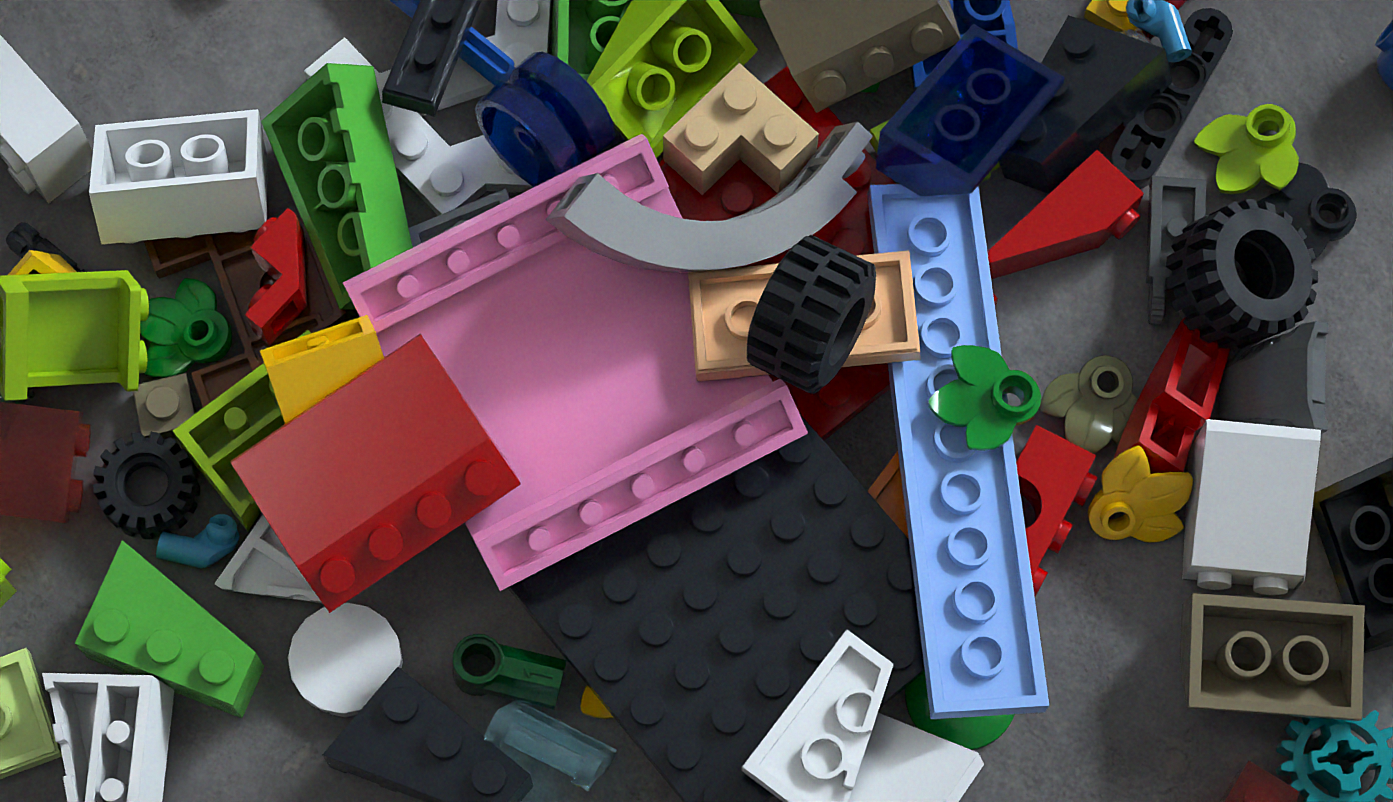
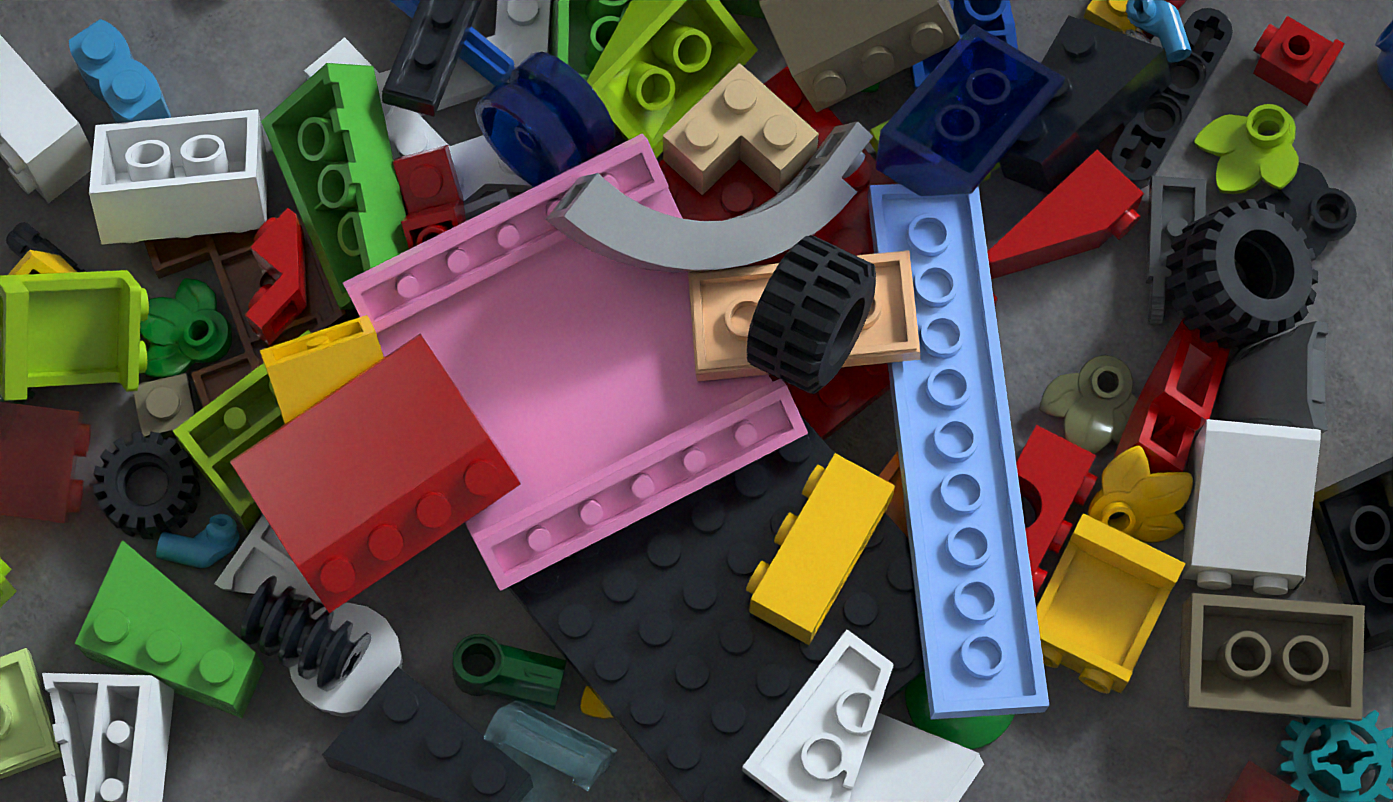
(115, 75): none -> dark azure brick
(300, 637): none -> black piece
(430, 194): none -> red slope
(819, 547): none -> yellow brick
(977, 398): green plate -> none
(1103, 604): none -> yellow panel
(1296, 73): none -> red brick

